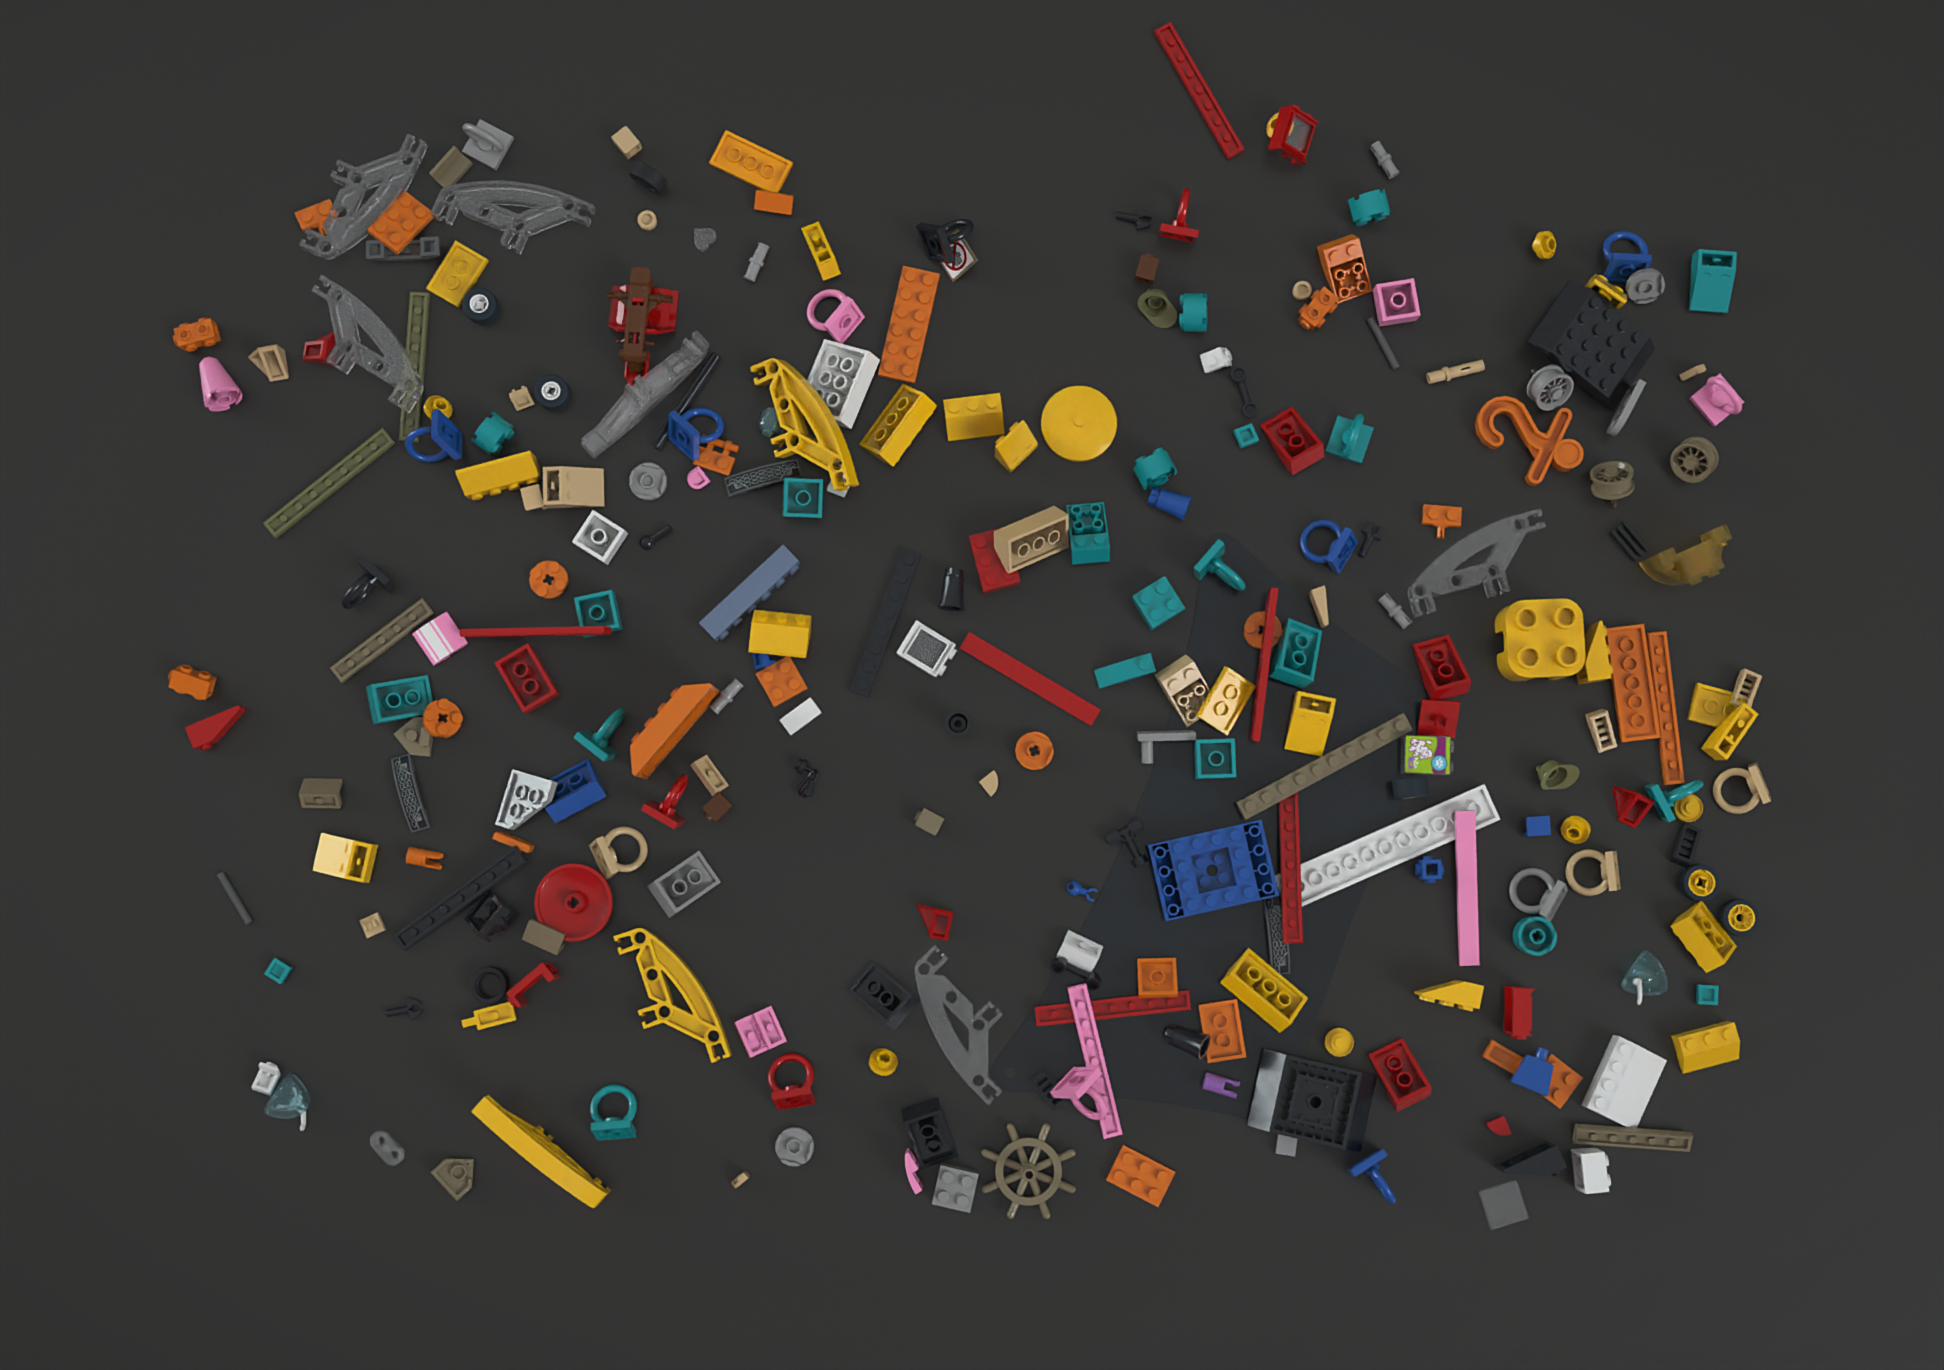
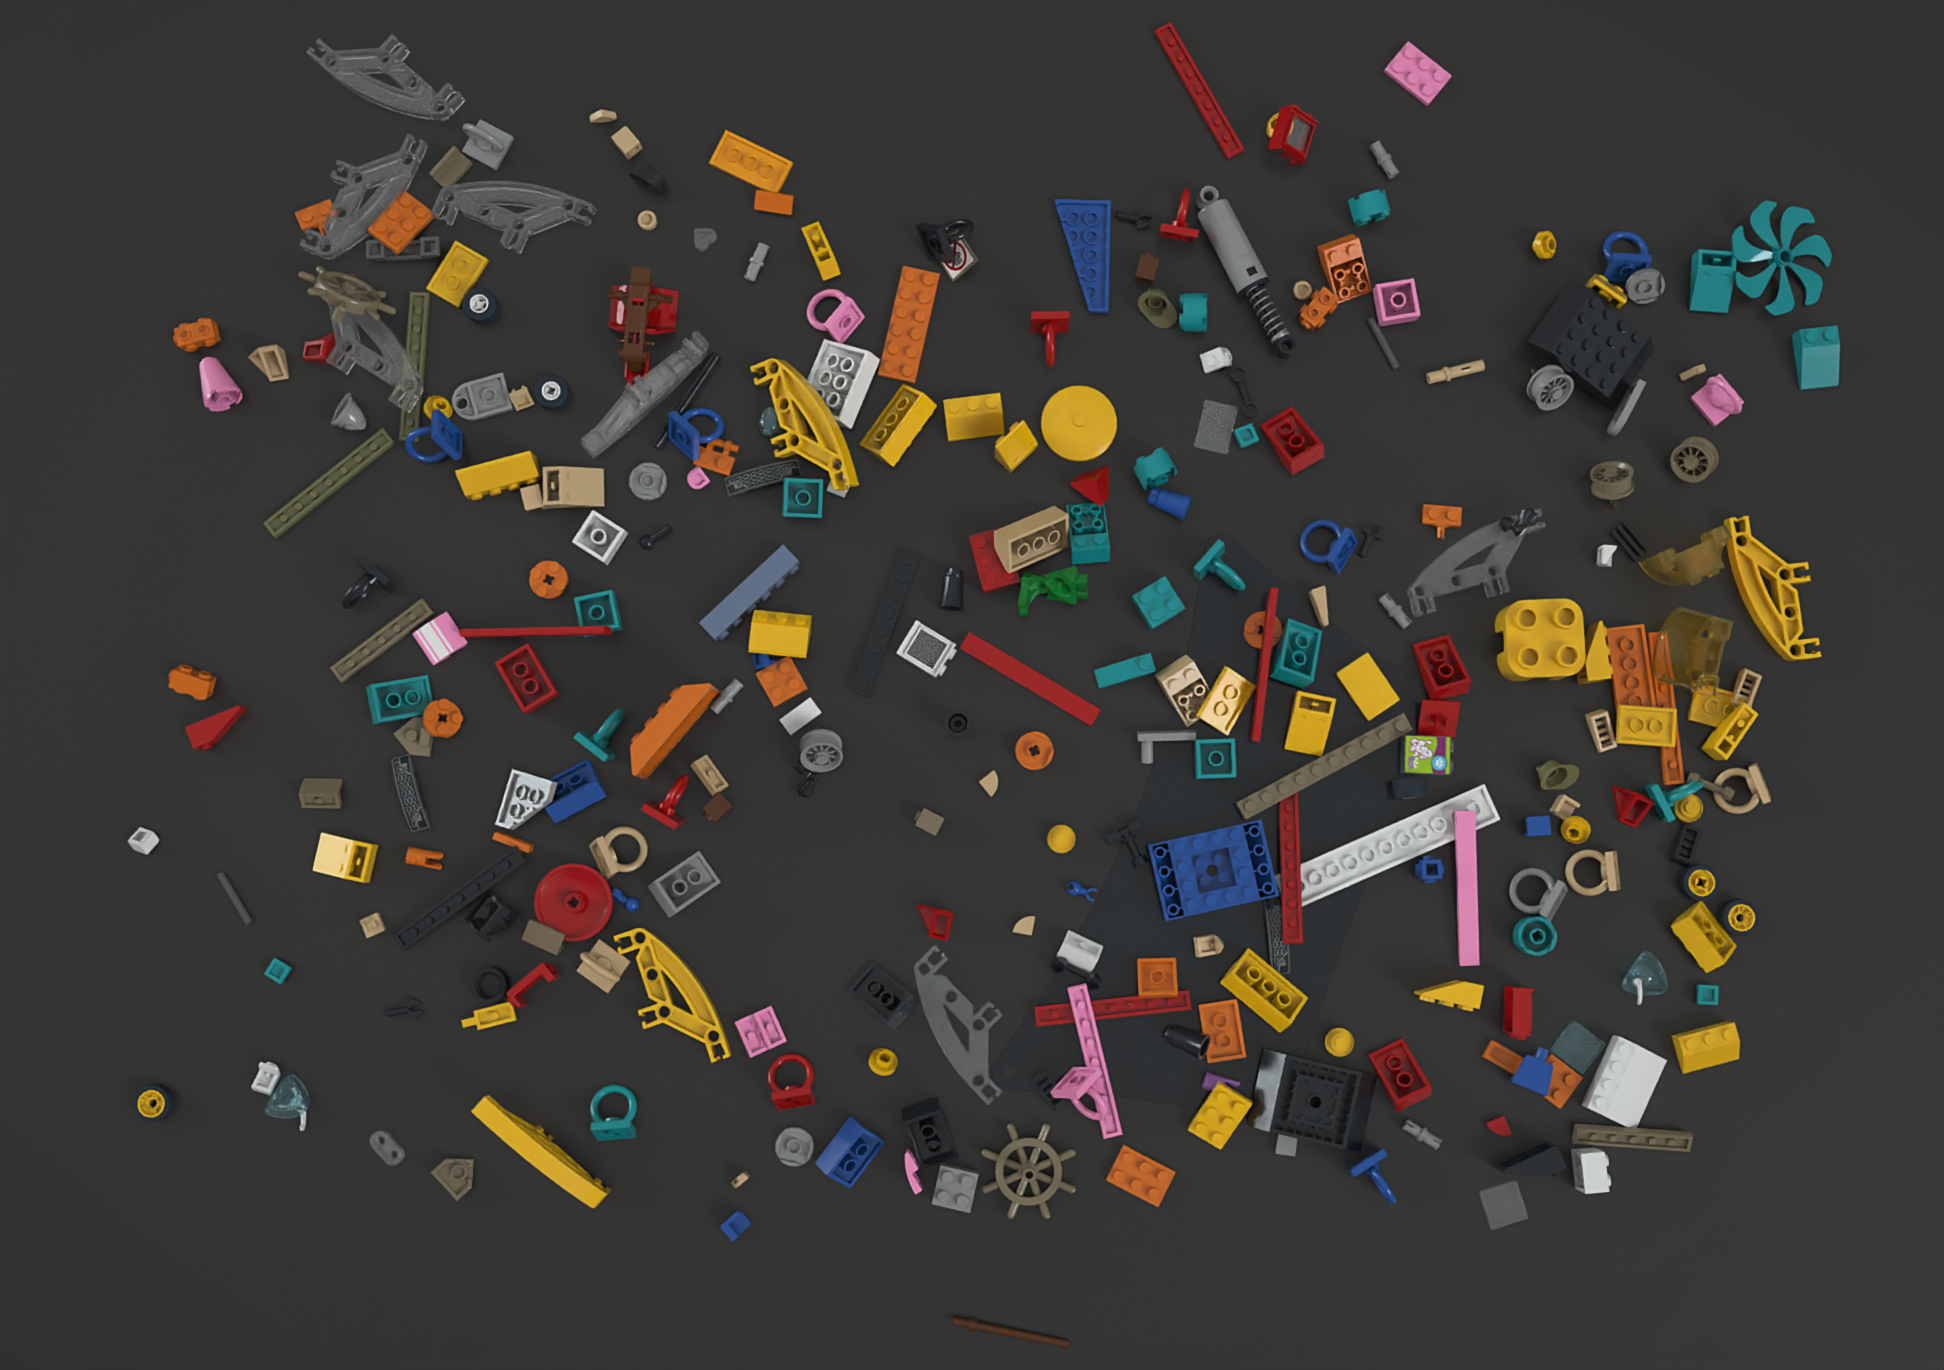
(143, 840): none -> white slope
(144, 1099): none -> wheel
(346, 294): none -> dark tan piece
(349, 415): none -> light grey piece
(355, 64): none -> clear piece
(484, 398): none -> light grey tile
(492, 434): teal brick -> none
(603, 116): none -> tan tile
(603, 965): none -> tan tile
(630, 903): none -> blue arm
(735, 1224): none -> blue panel
(821, 750): none -> light grey wheel
(850, 1152): none -> blue slope
(973, 1325): none -> reddish brown bar
(1025, 925): none -> tan tile
(1049, 324): none -> red tile
(1059, 586): none -> green hips
(1061, 839): none -> yellow plate
(1088, 238): none -> blue wing
(1093, 485): none -> red slope
(1207, 945): none -> tan plate
(1215, 427): none -> clear piece
(1219, 1115): none -> yellow plate
(1242, 264): none -> light grey piece
(1349, 438): teal tile -> none
(1367, 686): none -> yellow tile
(1417, 73): none -> bright pink plate
(1422, 1134): none -> light grey pin
(1526, 518): none -> black piece
(1544, 447): orange piece -> none
(1563, 807): none -> tan panel
(1577, 1047): none -> clear light blue tile
(1604, 555): none -> white slope
(1646, 726): none -> yellow tile
(1684, 654): none -> clear yellow piece
(1727, 793): none -> dark tan bar
(1747, 565): none -> yellow piece
(1812, 245): none -> teal piece
(1817, 357): none -> teal slope

